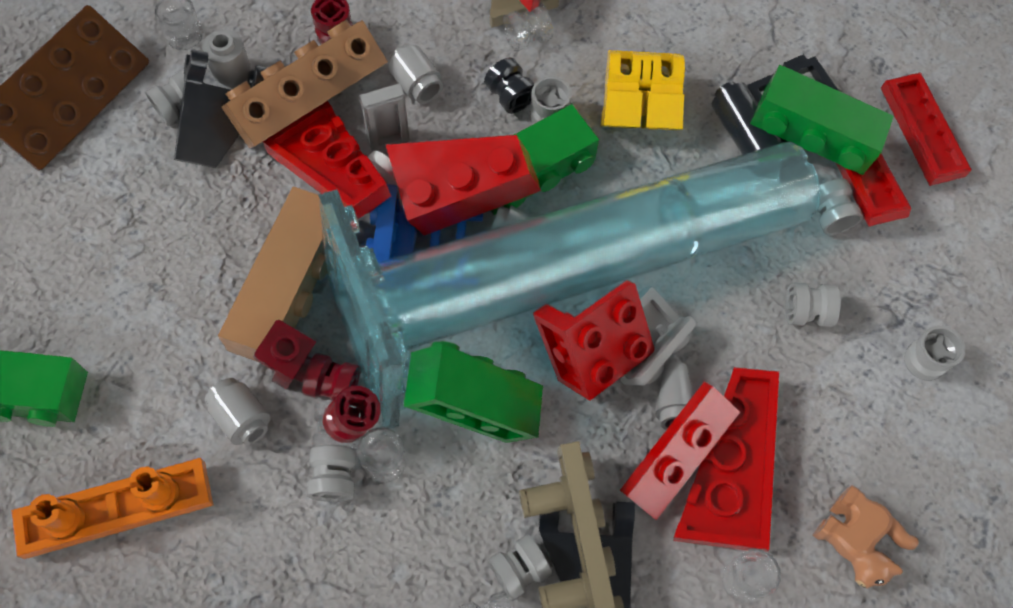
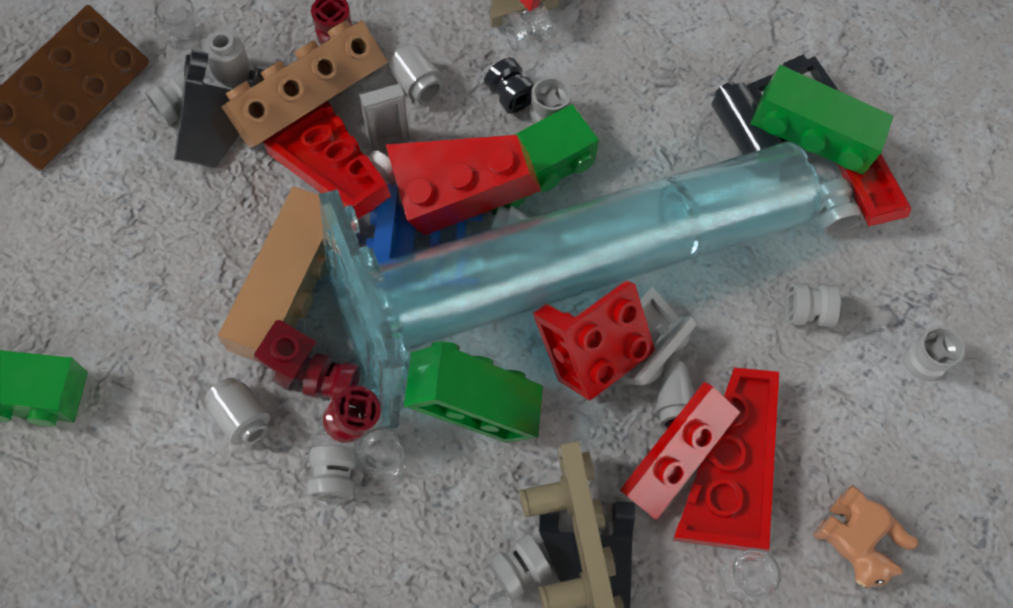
(110, 508): orange plate -> none
(645, 87): yellow hips -> none
(925, 129): red plate -> none

